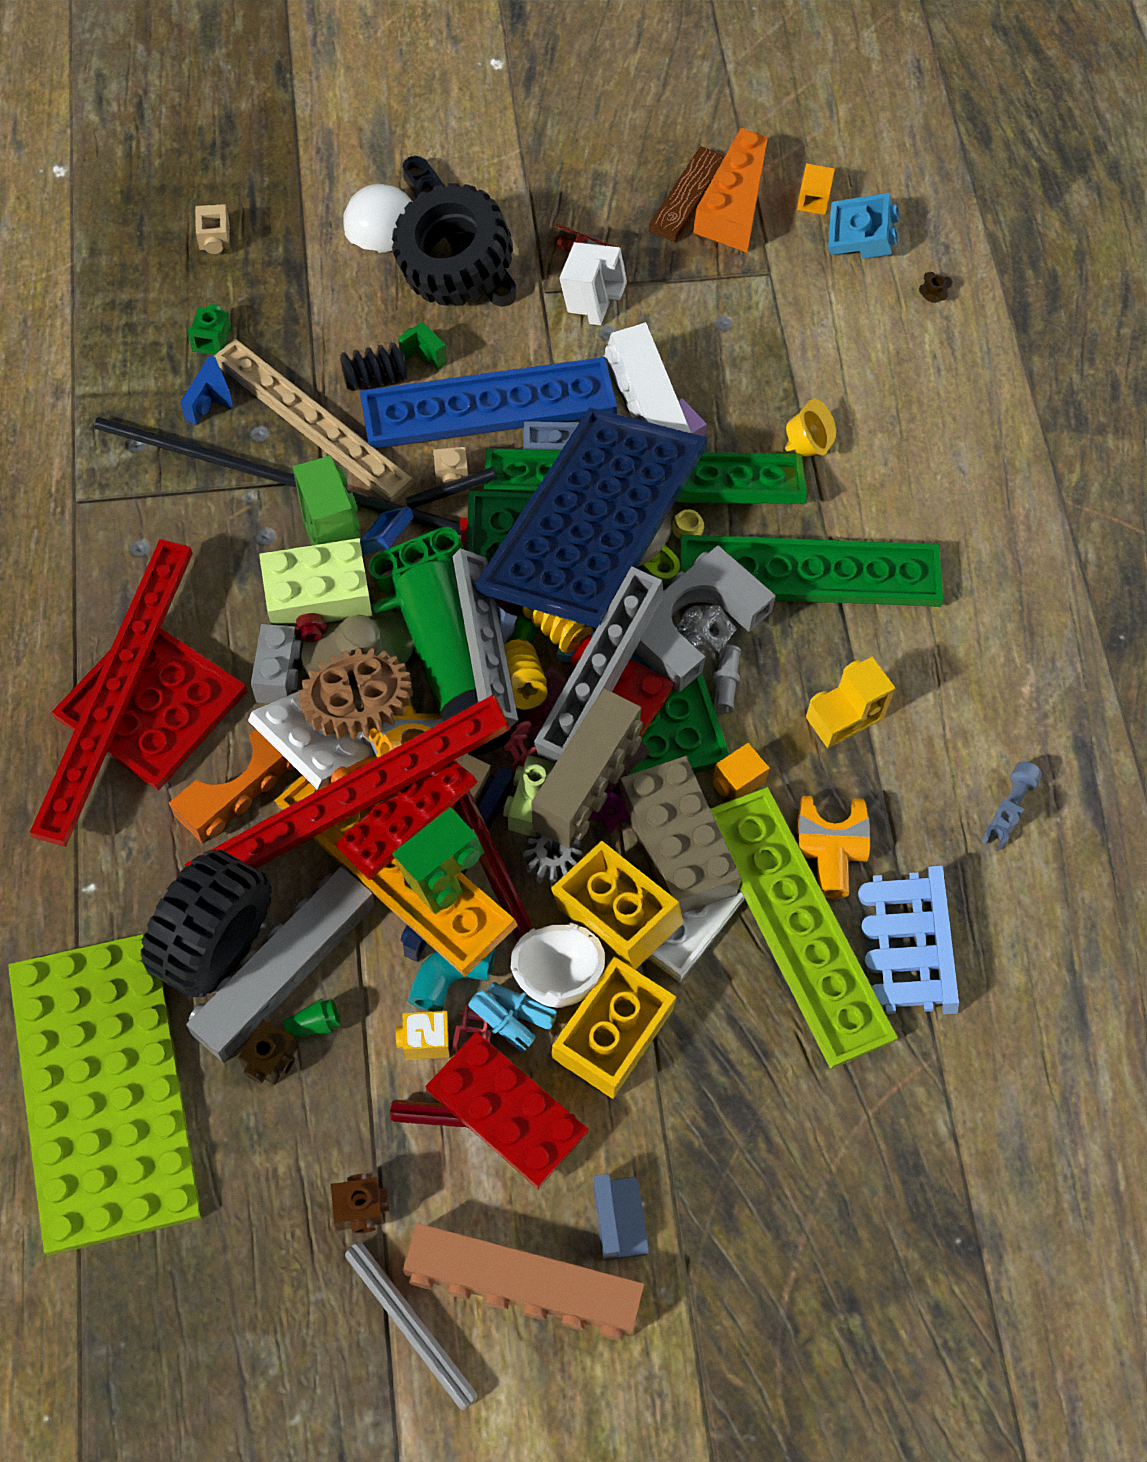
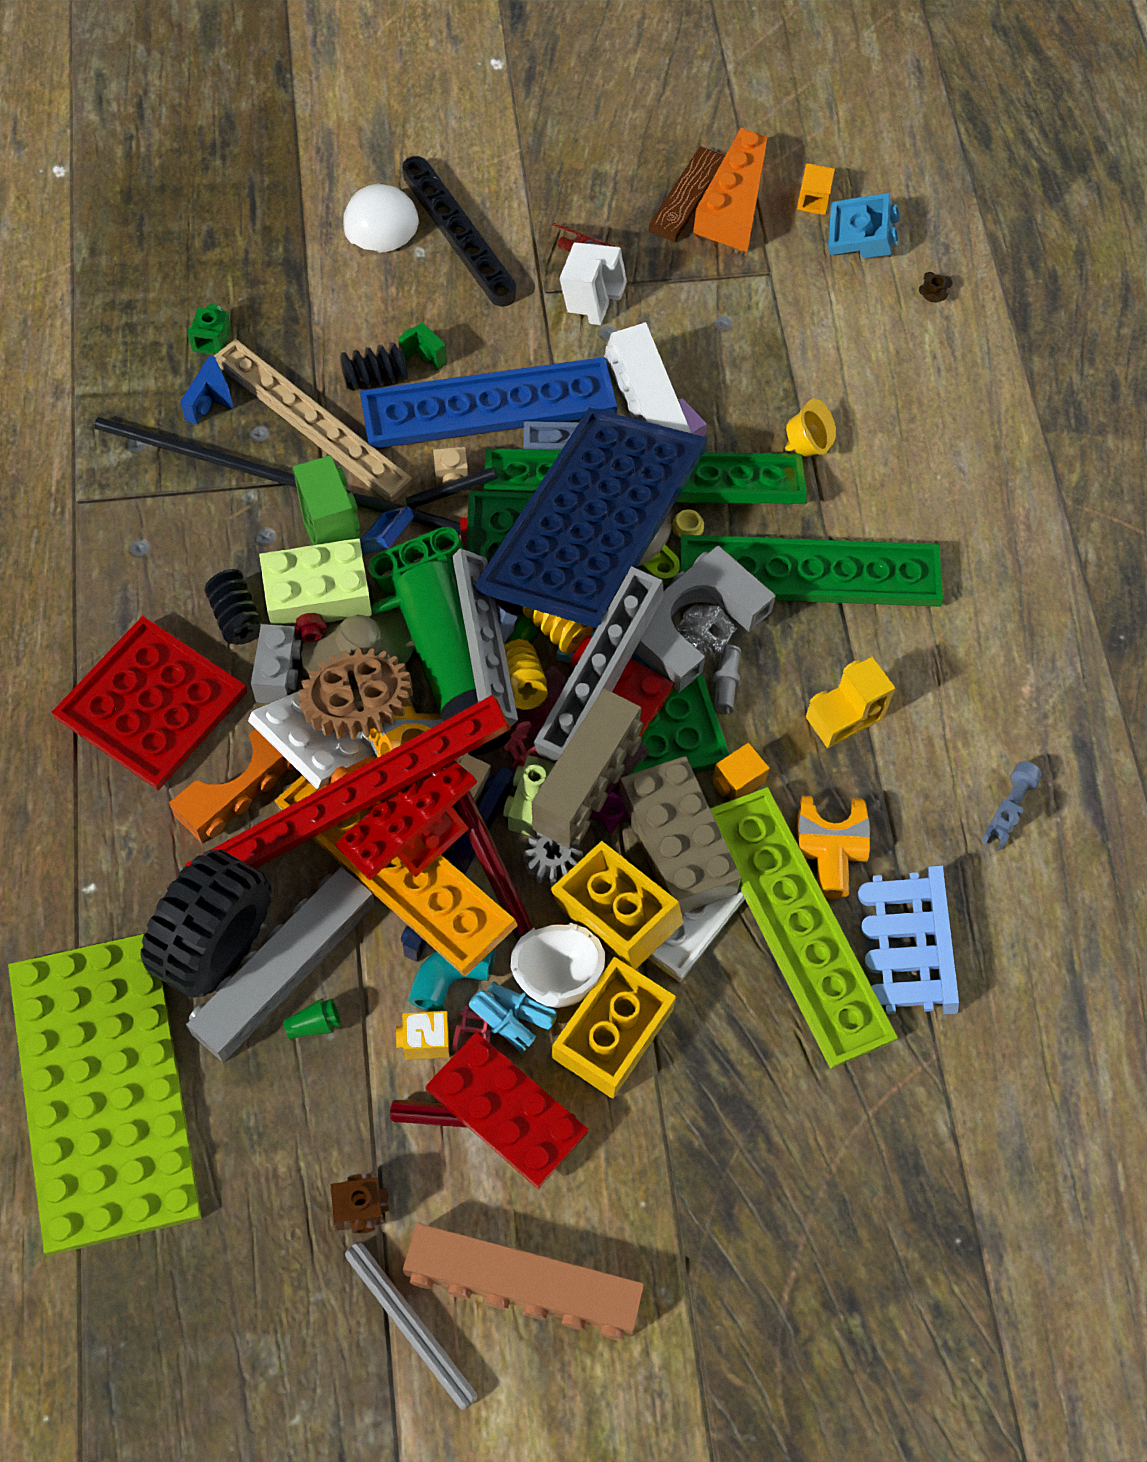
(111, 694): red plate -> none
(212, 235): tan brick -> none
(233, 607): none -> black piece
(268, 1053): dark brown brick -> none
(436, 857): green brick -> none
(441, 214): black tyre -> none
(619, 1217): sand blue panel -> none

